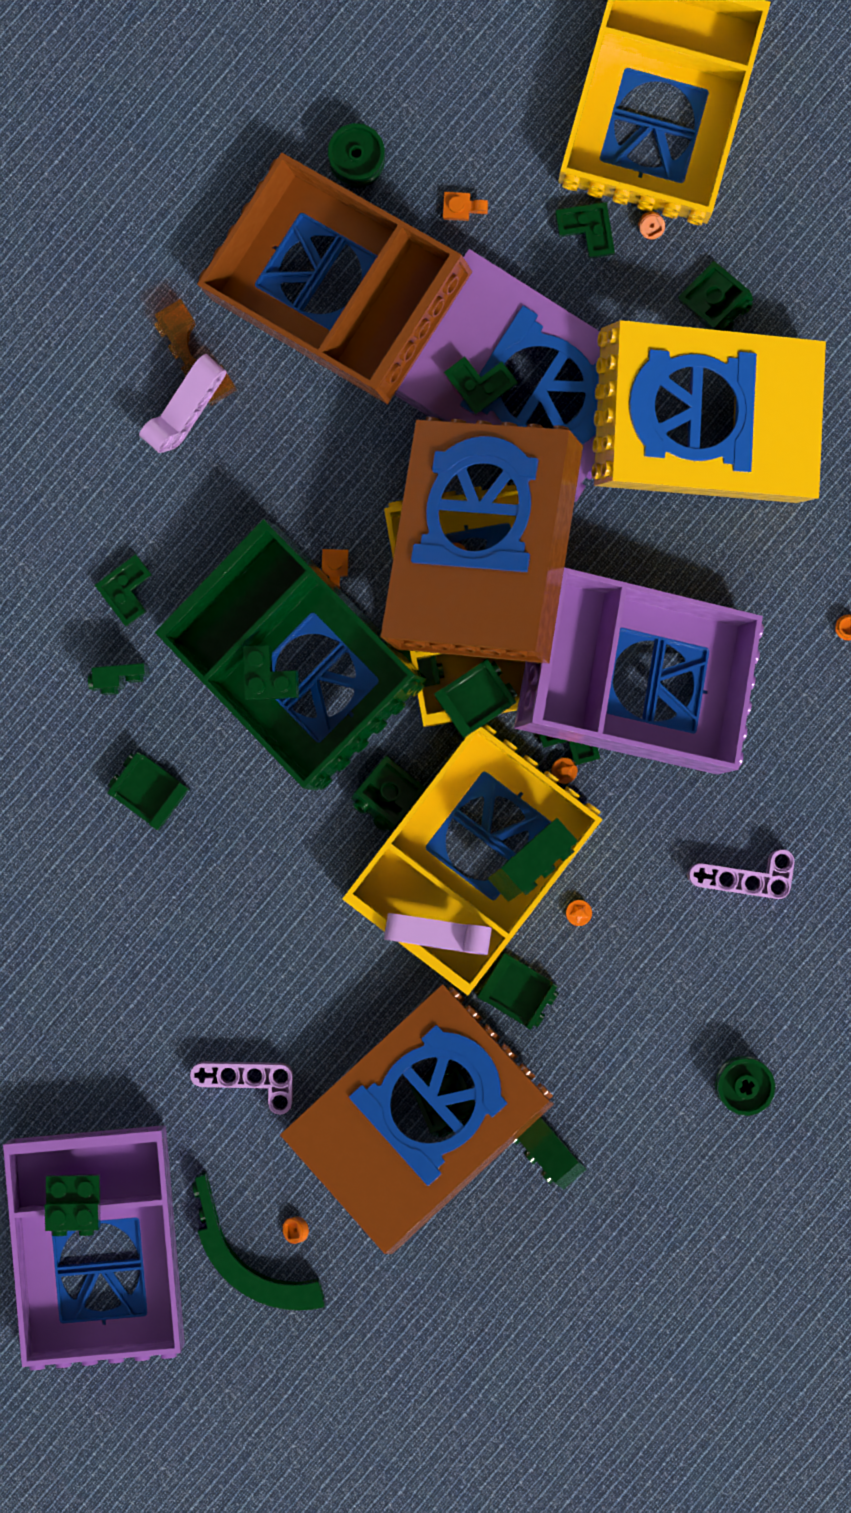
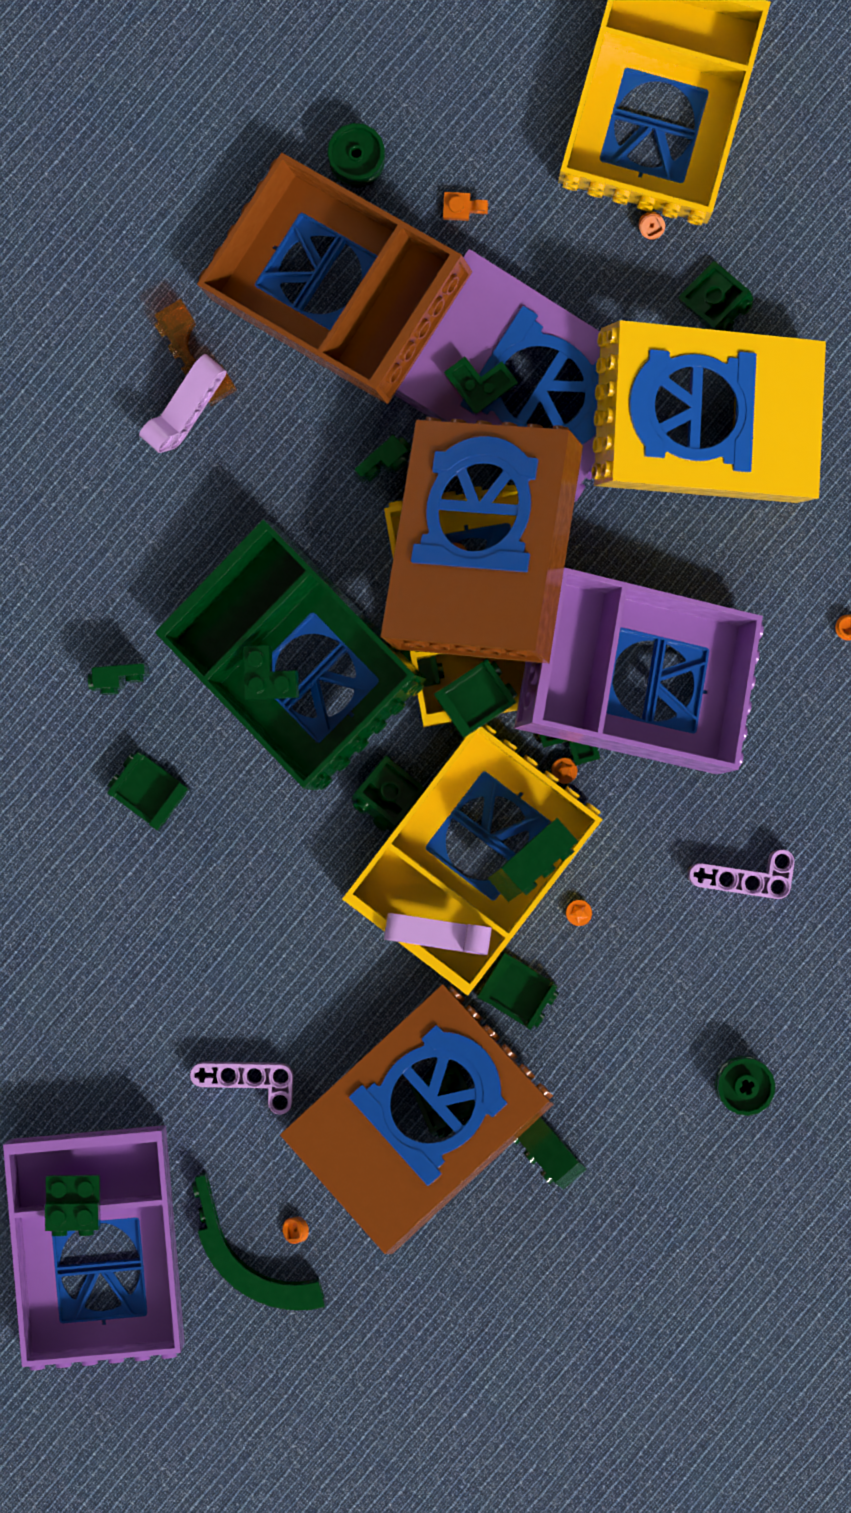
(118, 589): dark green plate -> none
(335, 564): orange plate -> none
(390, 455): none -> dark green plate
(588, 220): dark green plate -> none

